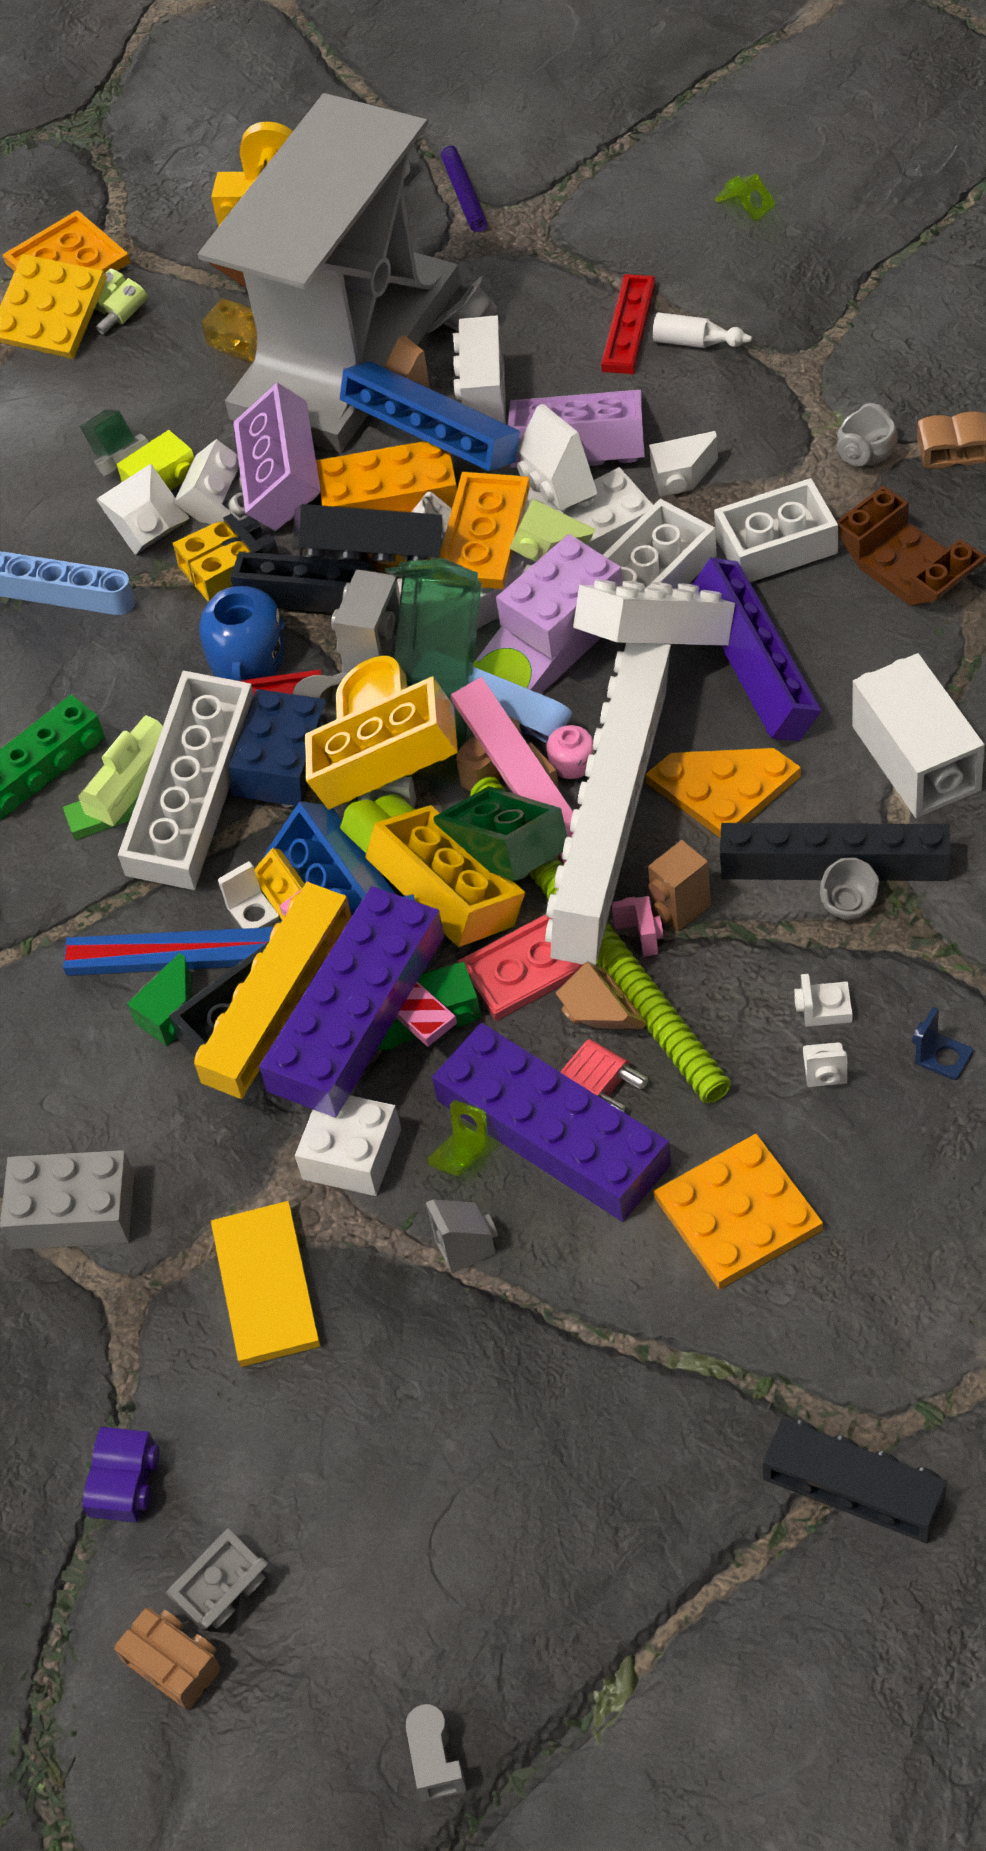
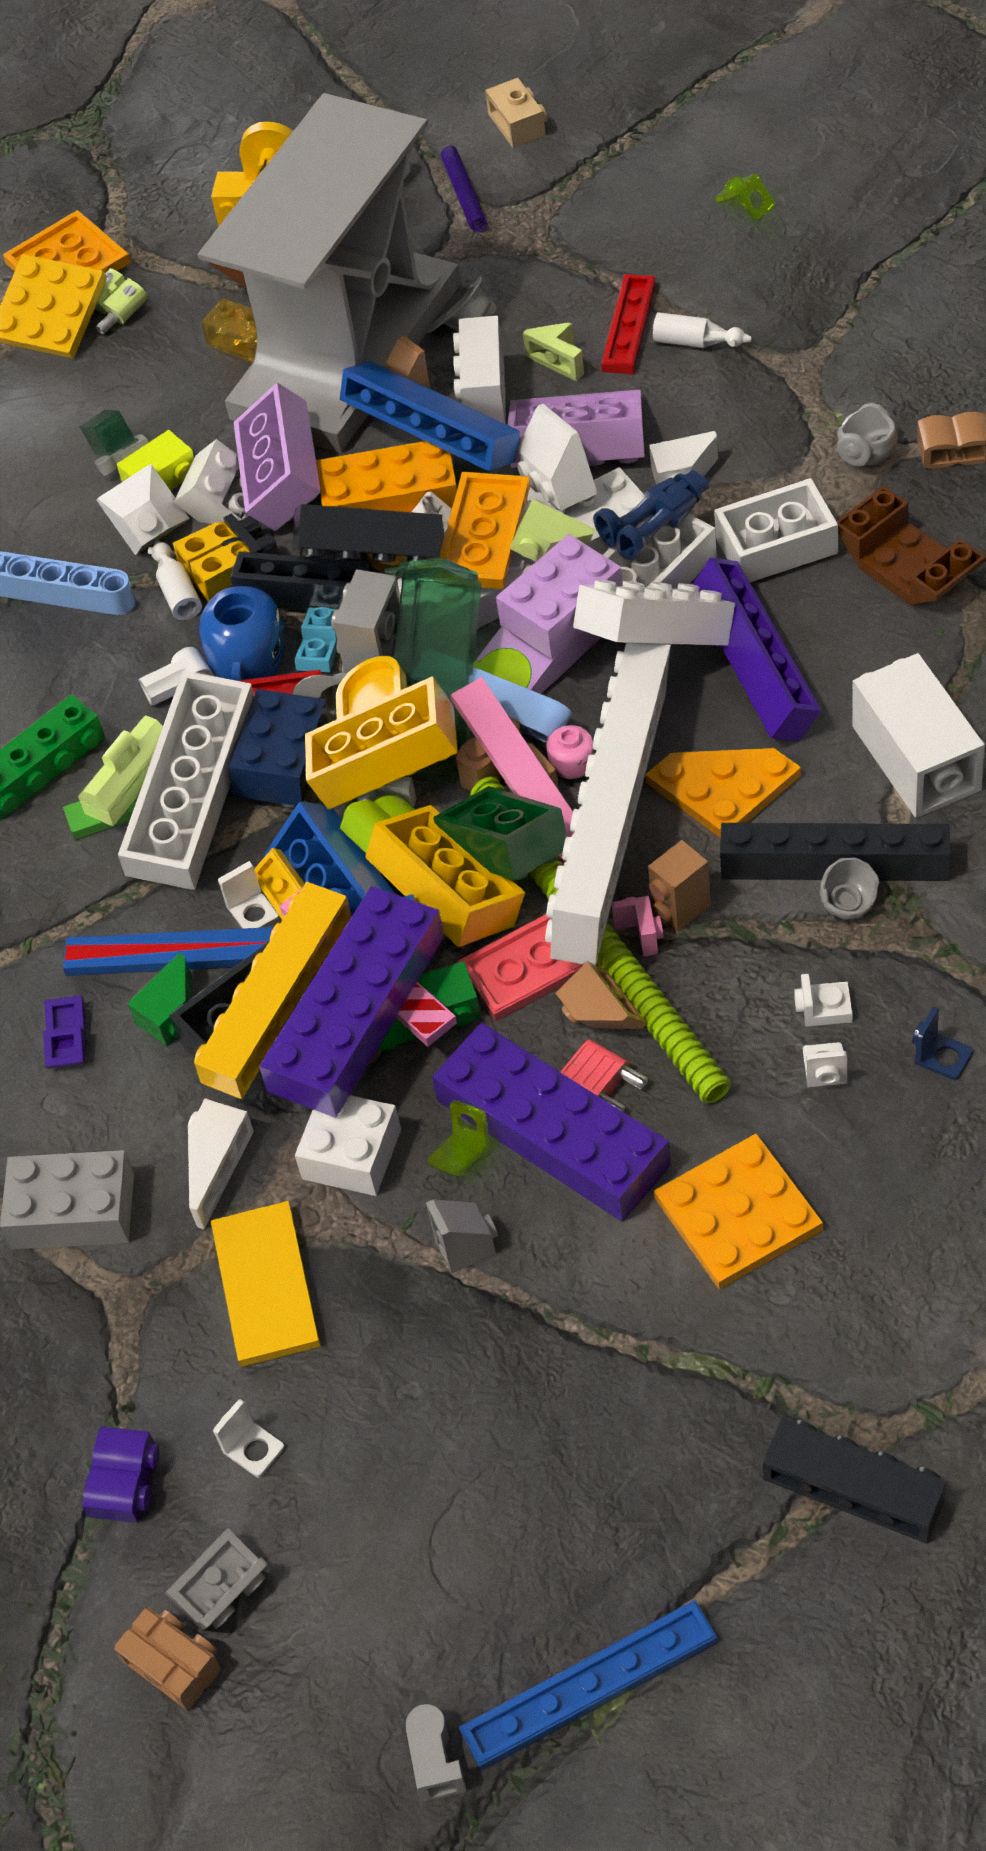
(64, 1032): none -> dark purple slope
(164, 681): none -> white piece
(175, 583): none -> white wheel
(214, 1148): none -> white slope
(237, 1431): none -> white bracket
(318, 641): none -> medium azure slope
(516, 112): none -> tan brick
(555, 349): none -> yellowish green slope
(588, 1685): none -> blue tile
(667, 502): none -> dark blue piece

